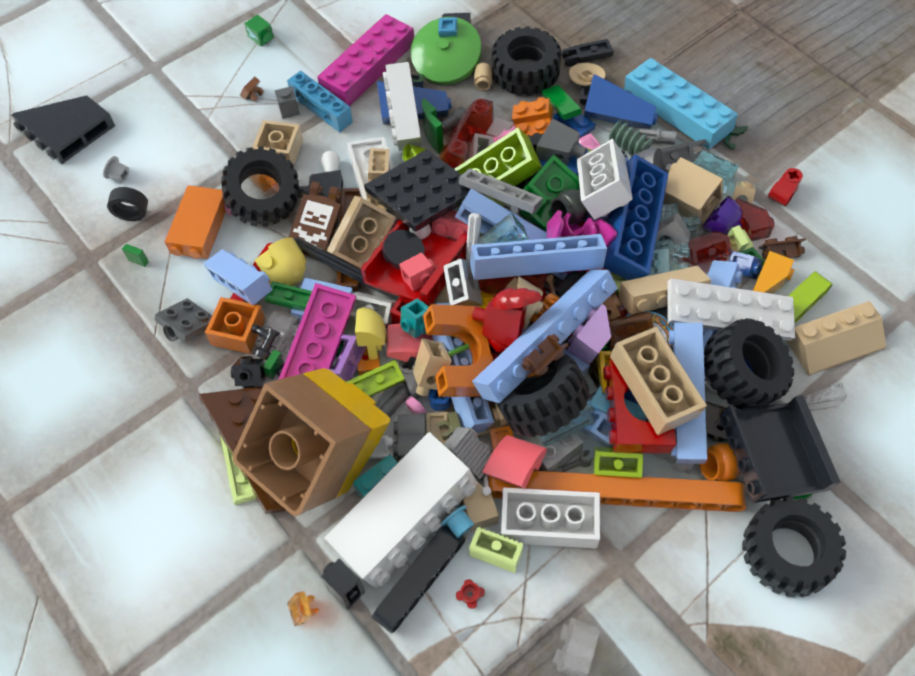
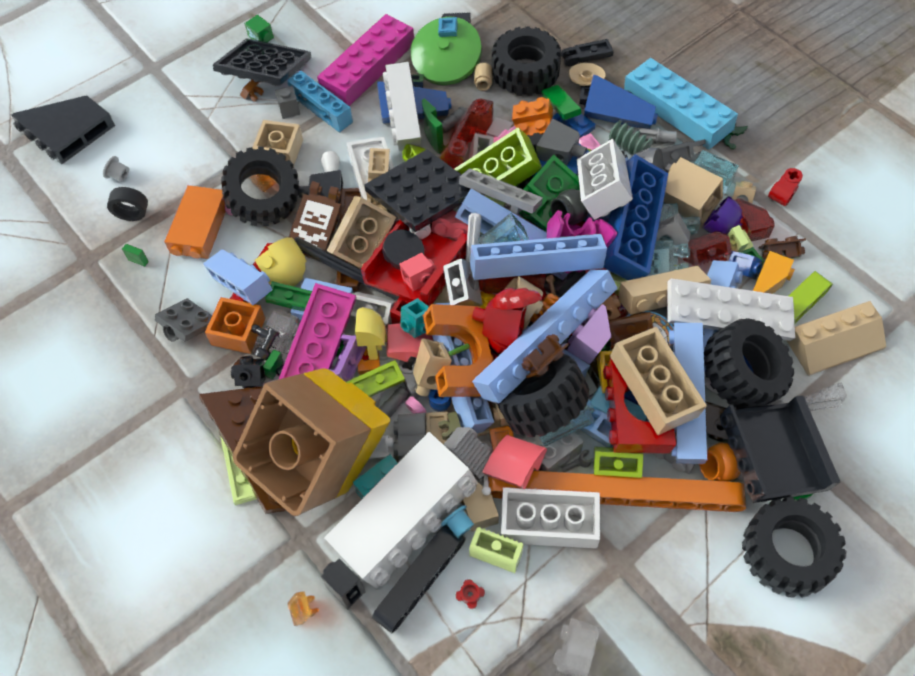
(262, 61): none -> black plate

